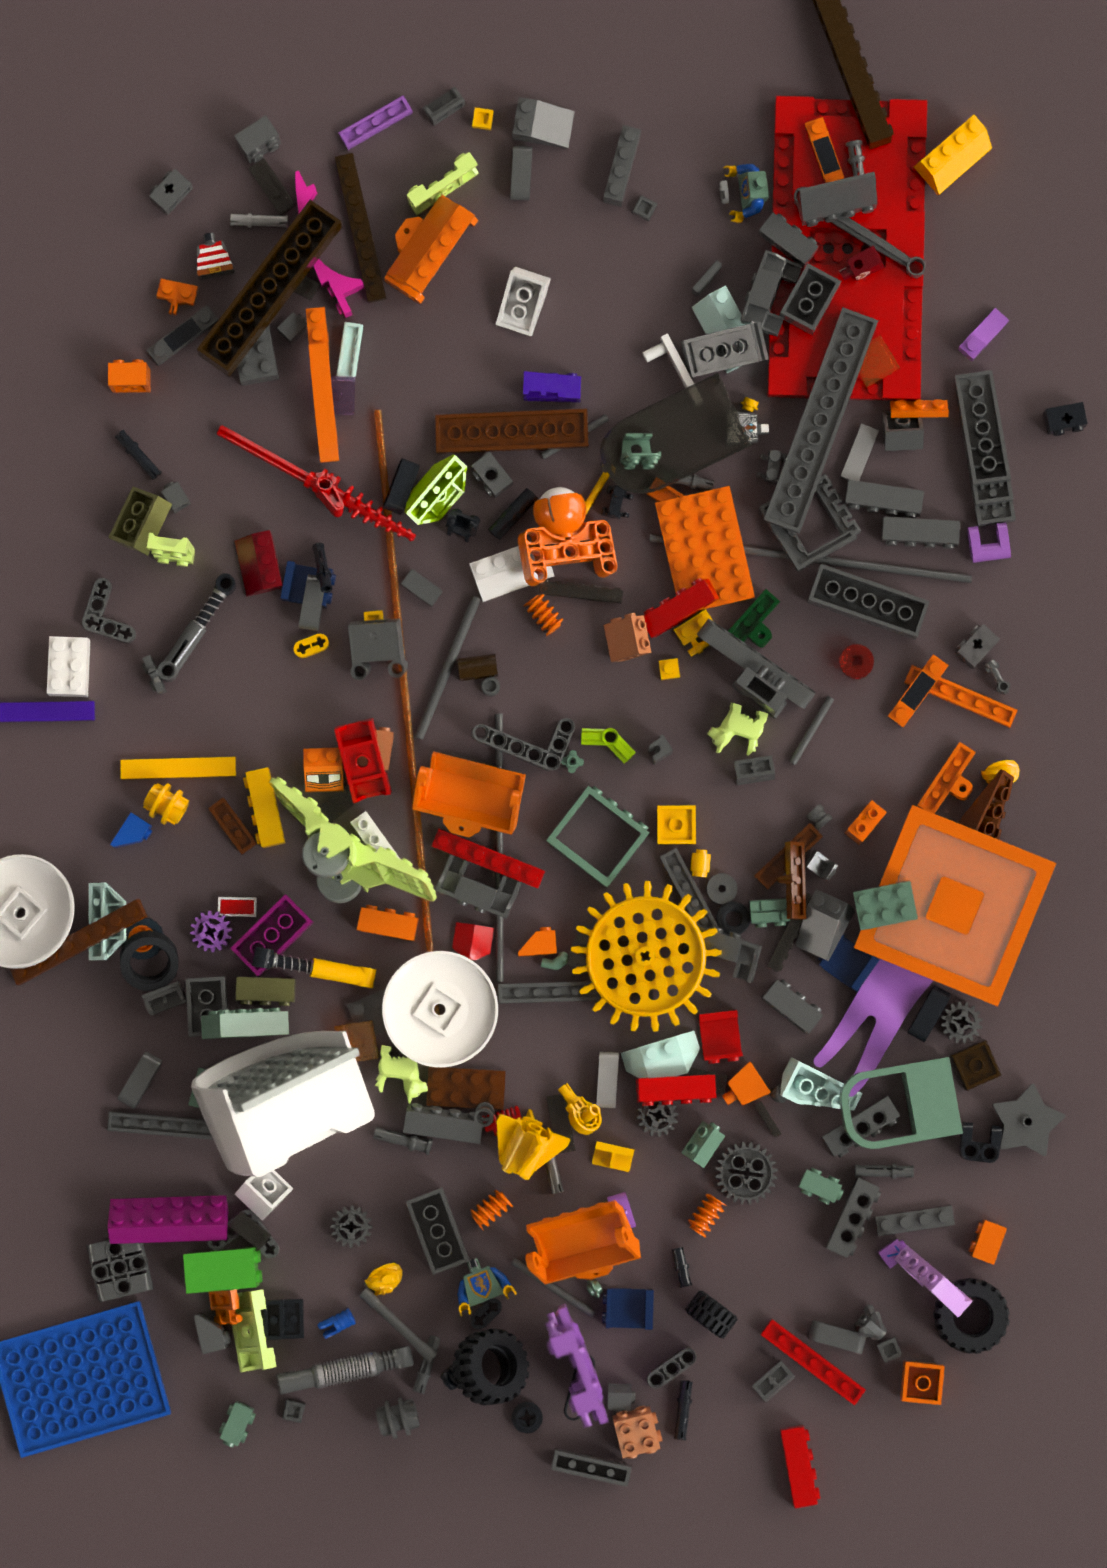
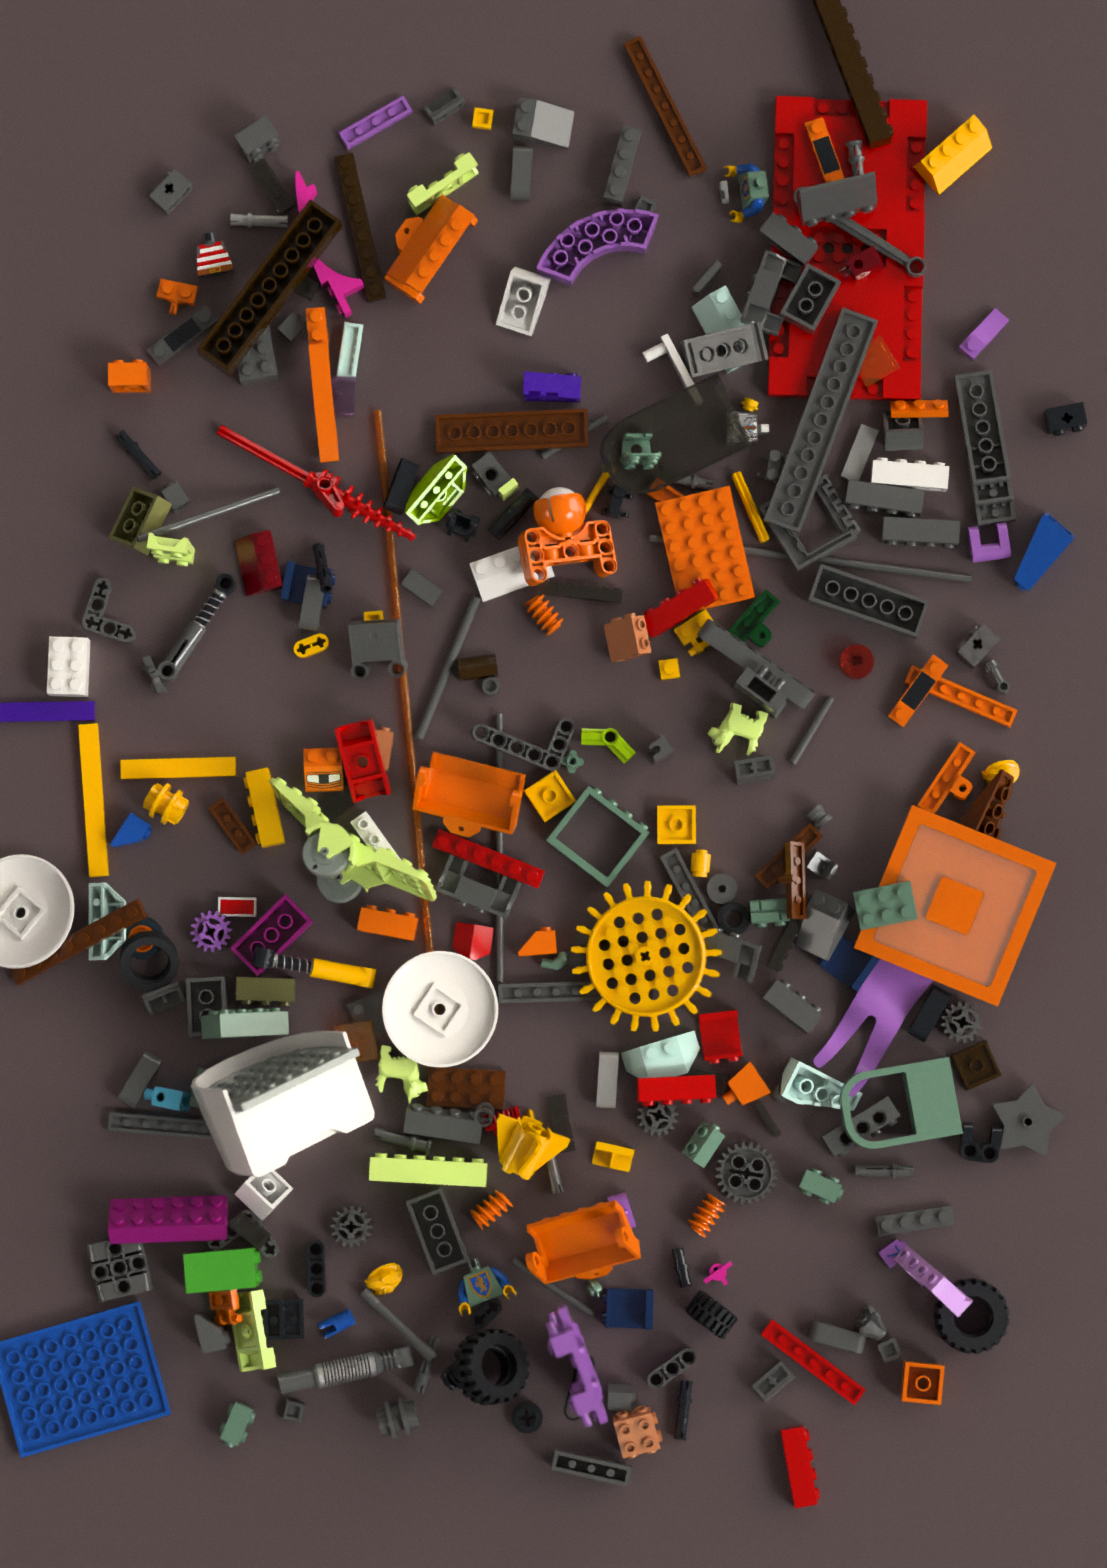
(93, 800): none -> yellow tile
(173, 1100): none -> medium azure torso
(209, 514): none -> dark grey piece
(316, 1278): none -> black beam
(428, 1171): none -> yellowish green brick
(508, 489): none -> yellowish green tile
(550, 796): none -> yellow plate
(581, 1111): yellow pin -> none
(595, 237): none -> medium lavender brick
(665, 106): none -> reddish brown plate
(720, 1274): none -> dark pink piece
(750, 507): none -> yellow axle
(851, 1206): dark grey brick -> none
(865, 822): orange window -> none
(910, 475): none -> white brick
(987, 1241): orange brick -> none
(1045, 547): none -> blue slope

